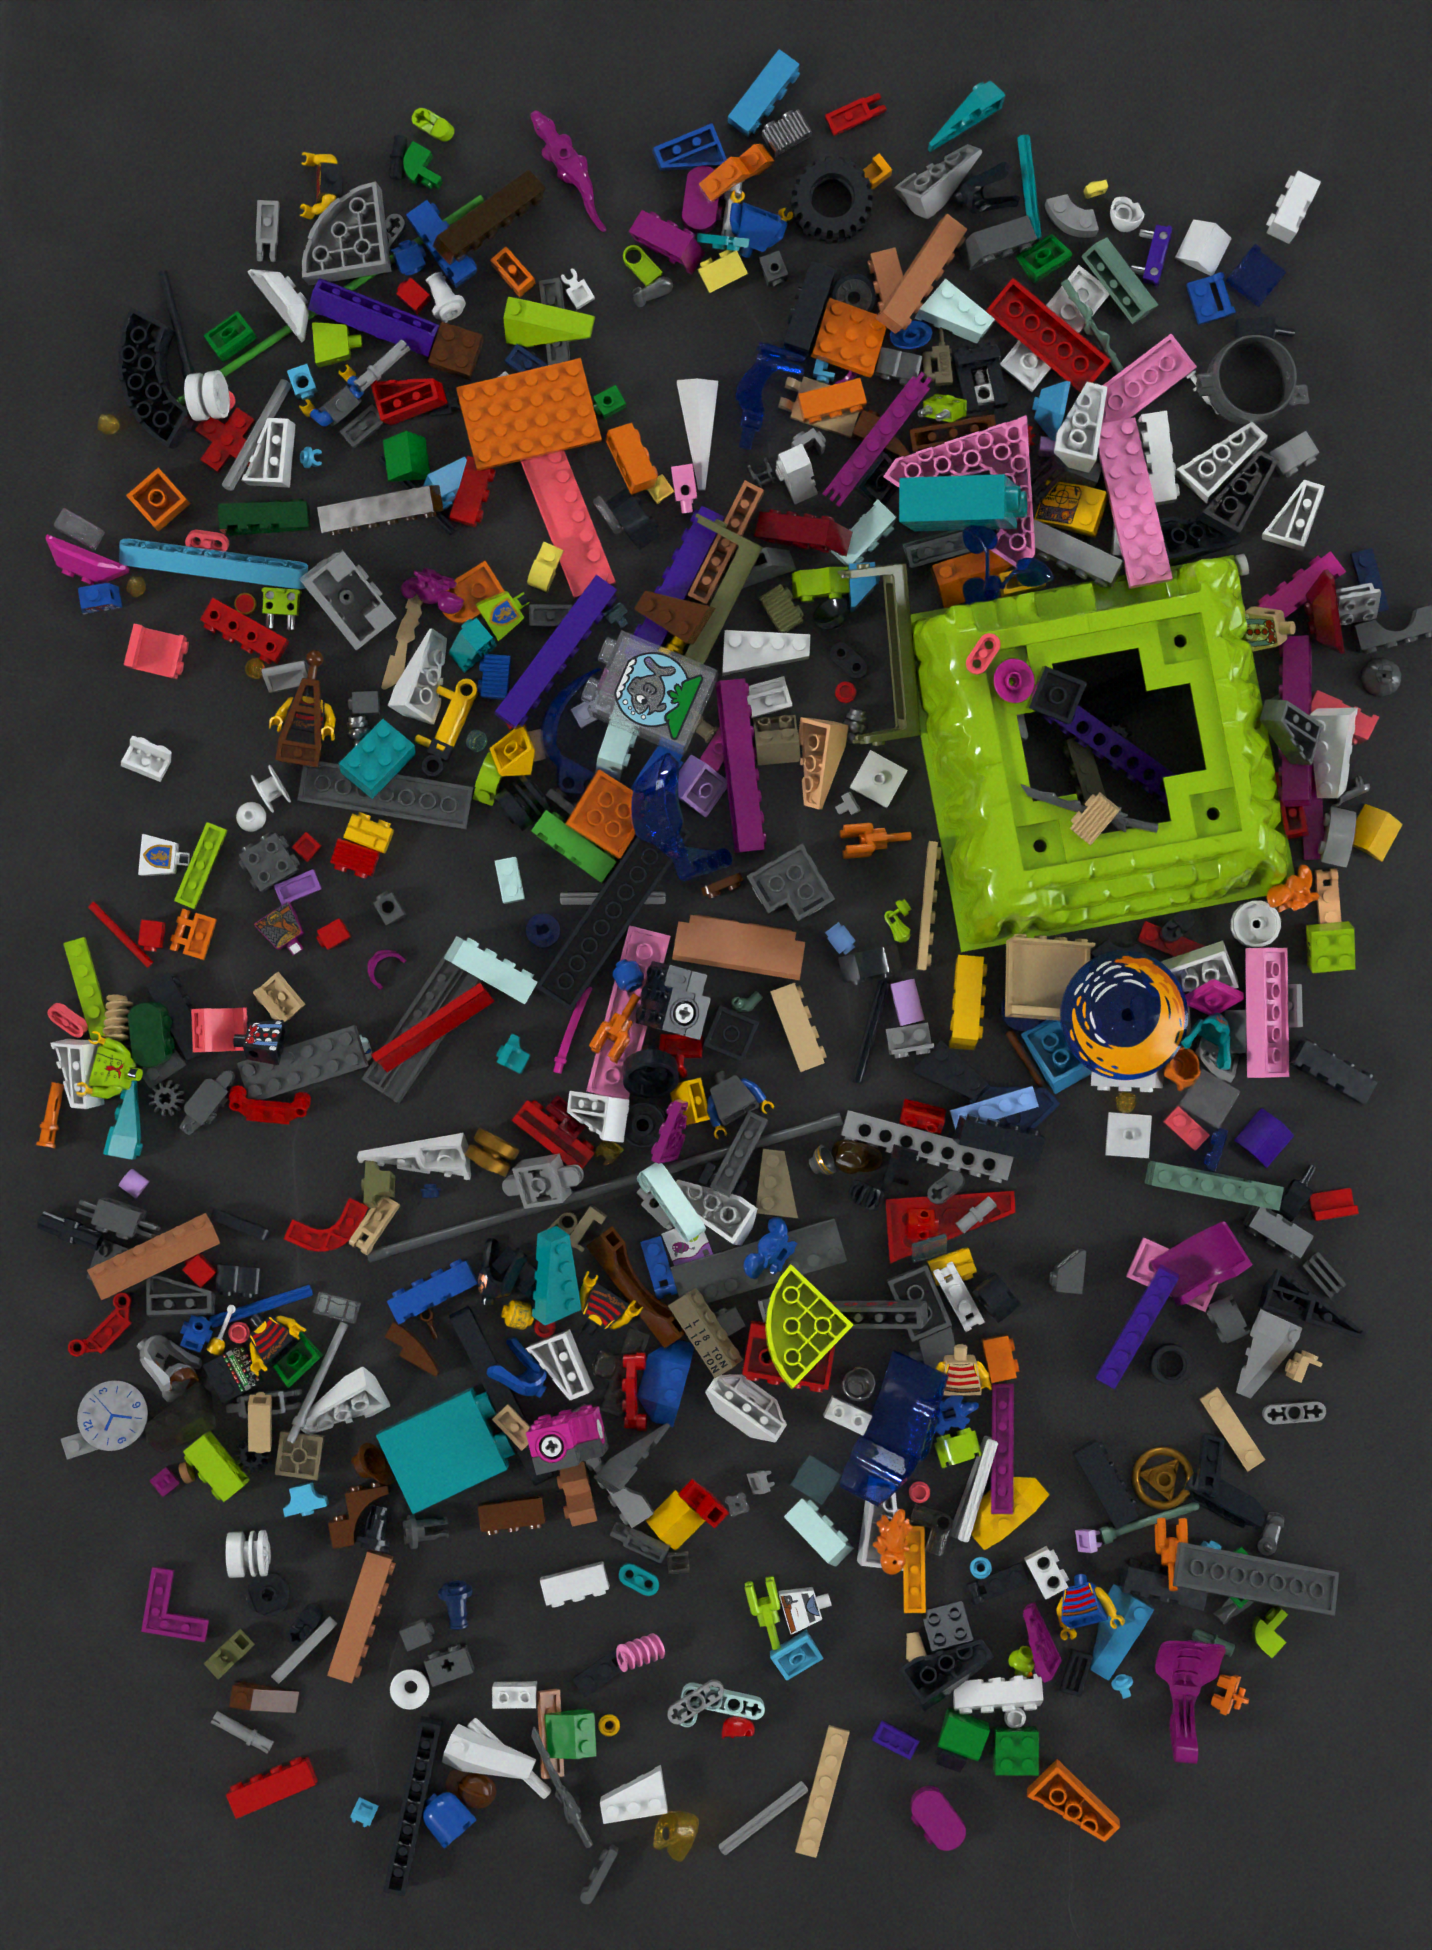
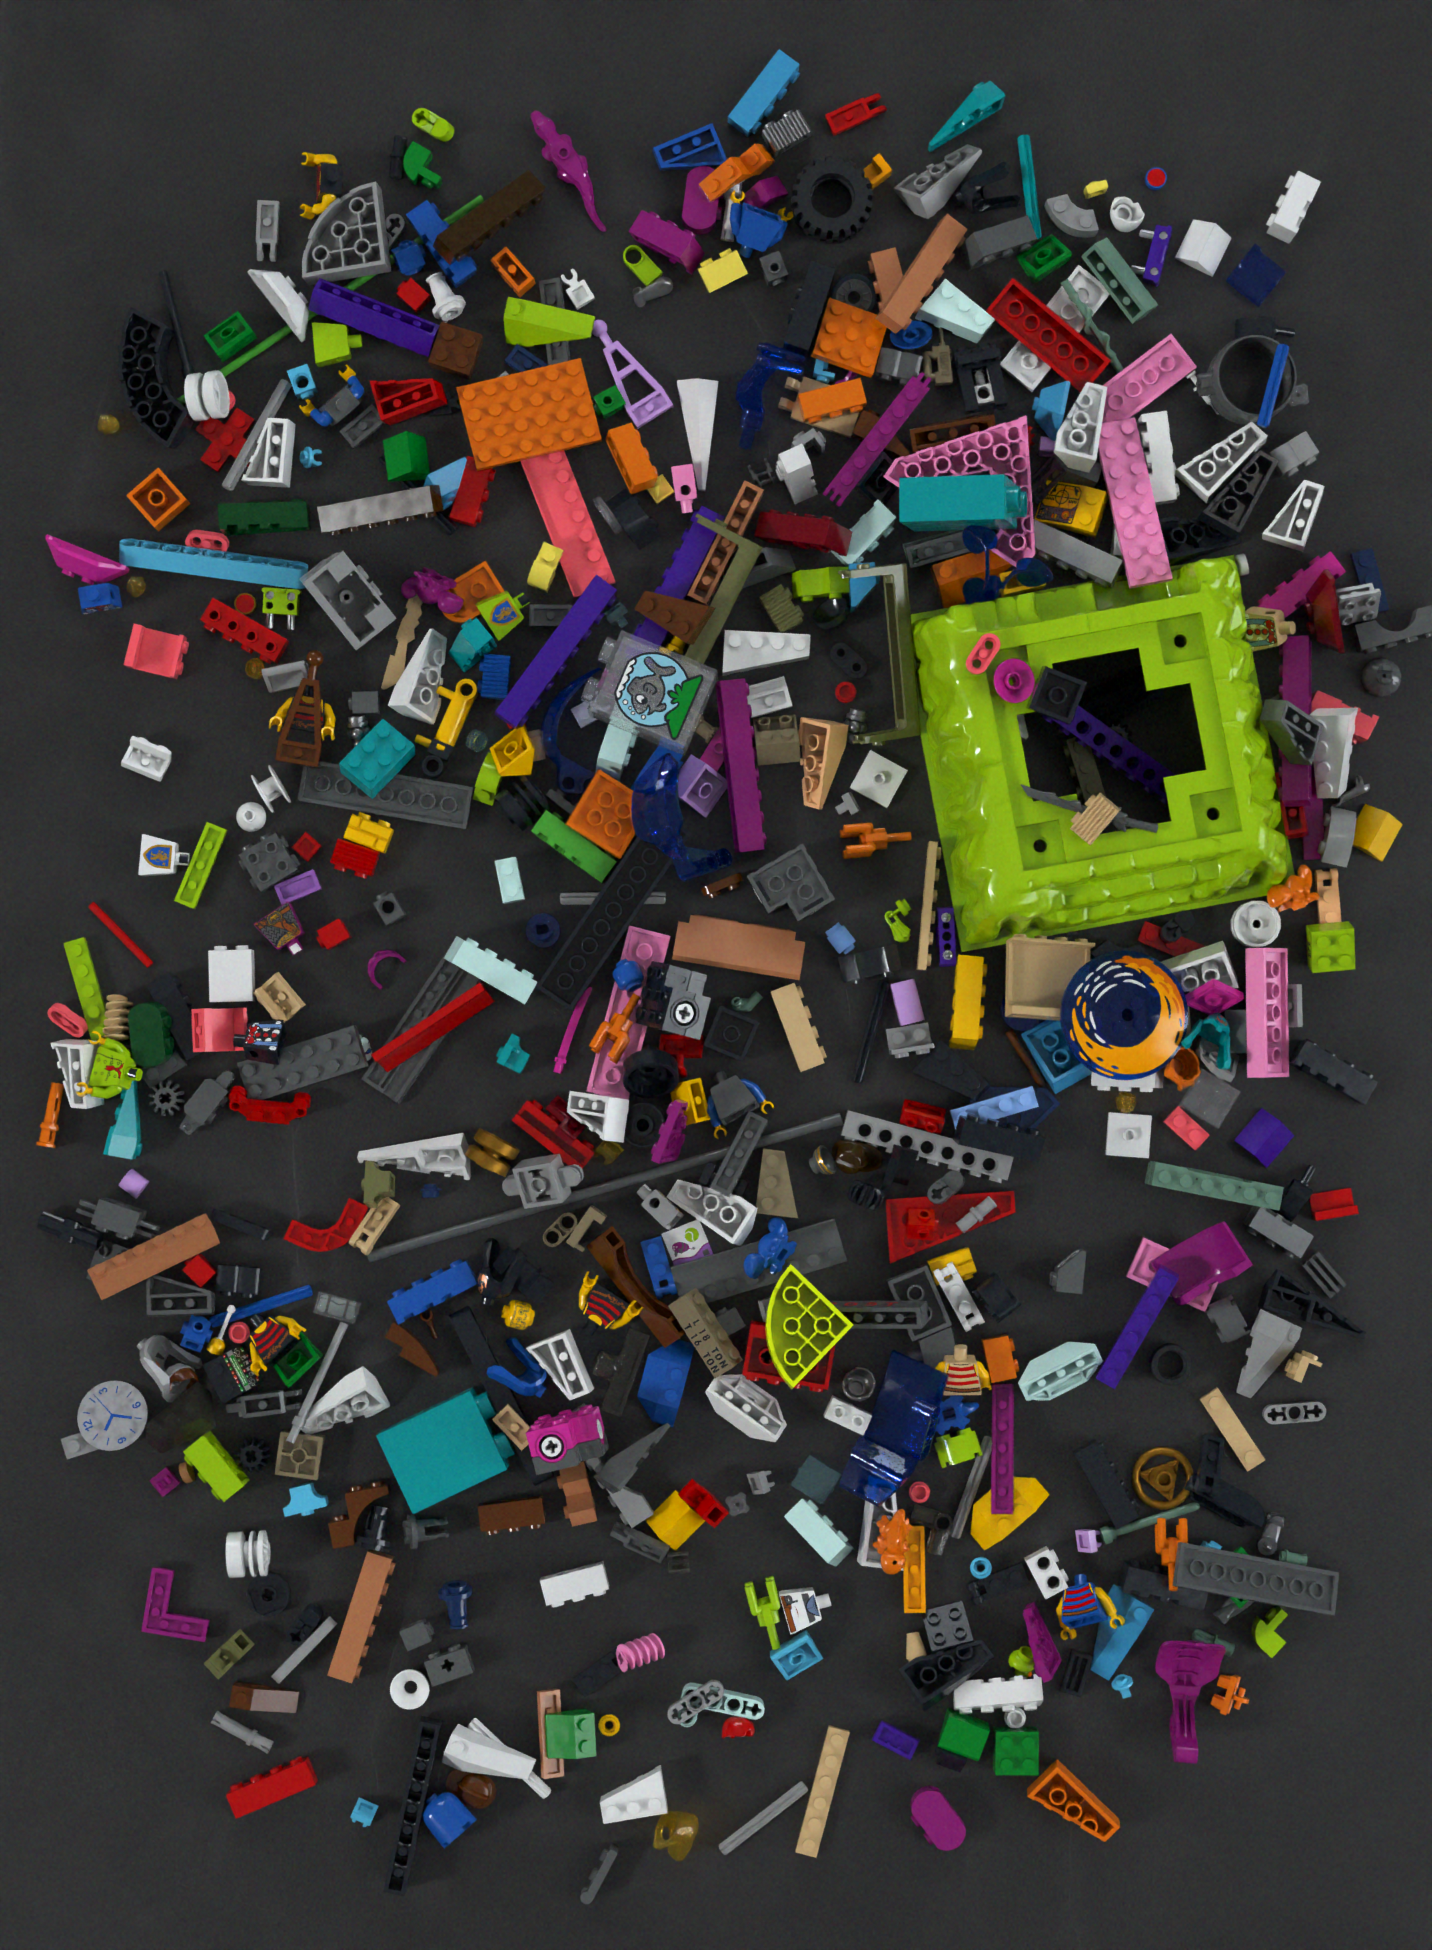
(79, 529): clear brick -> none
(107, 1331): red plate -> none
(151, 935): red brick -> none
(199, 935): orange plate -> none
(231, 974): none -> white brick
(260, 1423): tan brick -> none
(372, 1463): reddish brown piece -> none
(375, 371): light grey pin -> none
(514, 1694): white brick -> none
(544, 1331): red plate -> none
(556, 1277): teal wedge -> none
(571, 1809): dark grey sword -> none
(629, 1385): red plate -> none
(638, 1579): teal plate -> none
(651, 405): none -> lavender plate
(672, 1200): light aqua beam -> none
(719, 242): teal plate -> none
(765, 192): none -> magenta slope
(929, 1248): clear light blue piece -> none
(944, 408): lime piece -> none
(946, 957): none -> dark purple piece
(977, 1490): white axle -> none
(1059, 1370): none -> light aqua wedge
(1155, 178): none -> red tile
(1203, 299): blue plate -> none
(1218, 1140): clear blue plate -> none
(1273, 385): none -> blue axle
(1294, 1558): none -> sand green pin

